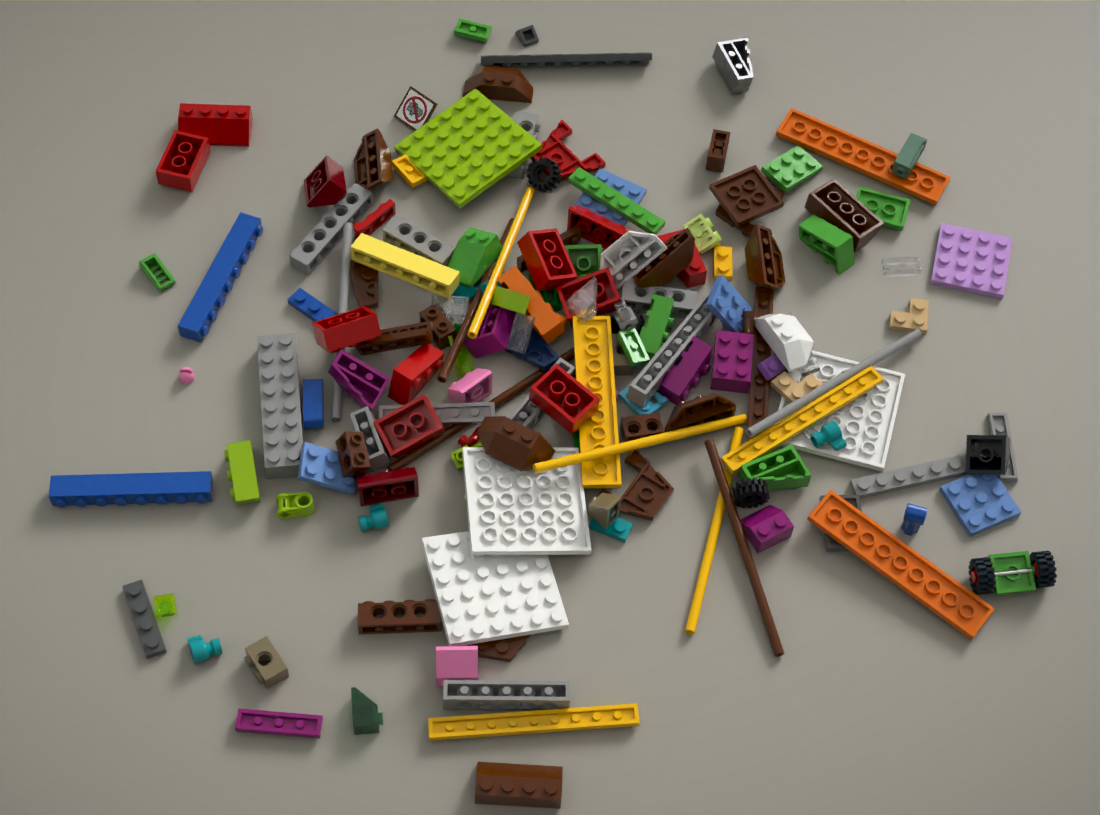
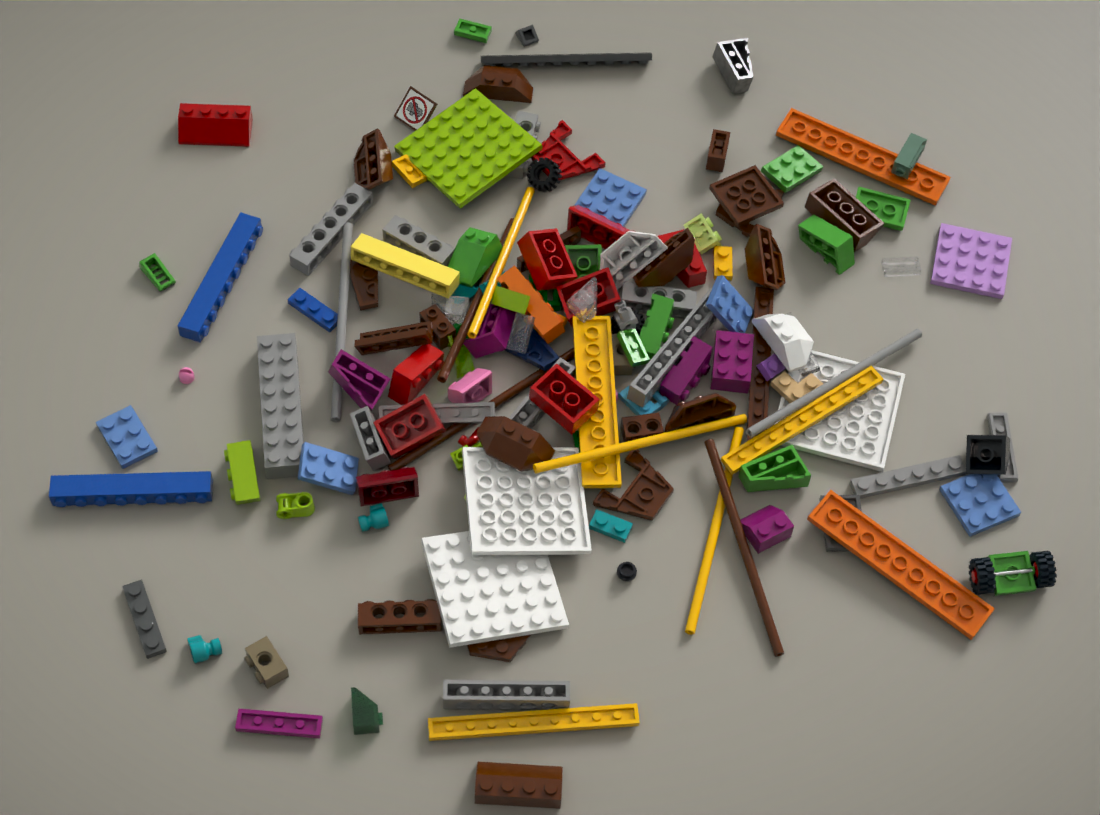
(126, 437): none -> medium blue plate
(165, 605): clear neon green plate -> none
(183, 161): red brick -> none
(313, 404): blue beam -> none
(325, 184): dark red slope -> none
(346, 329): red brick -> none
(353, 453): reddish brown brick -> none
(375, 220): red plate -> none
(456, 663): bright pink slope -> none
(605, 509): dark tan slope -> none
(616, 201): bright green plate -> none
(626, 571): none -> black plate
(748, 322): reddish brown pin -> none
(750, 492): black tyre -> none
(831, 434): teal piece -> none
(913, 518): blue piece -> none
(915, 319): tan plate -> none

